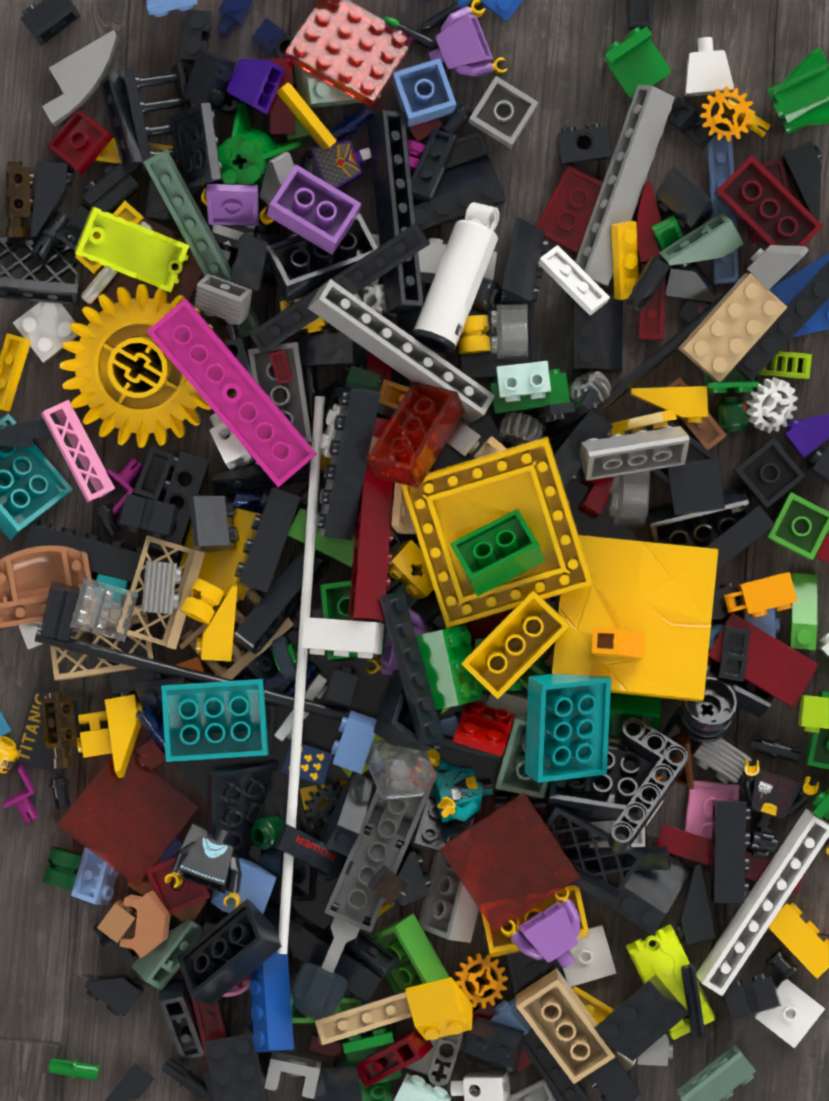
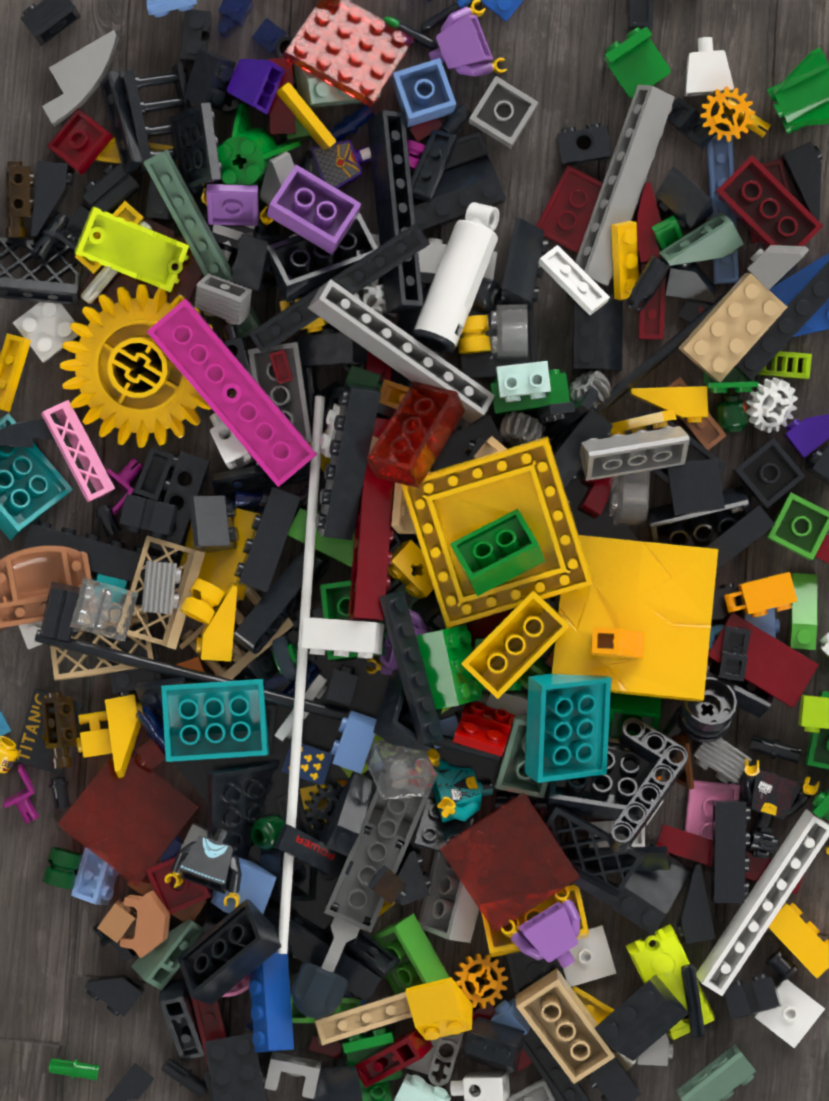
(463, 439): light grey slope -> none

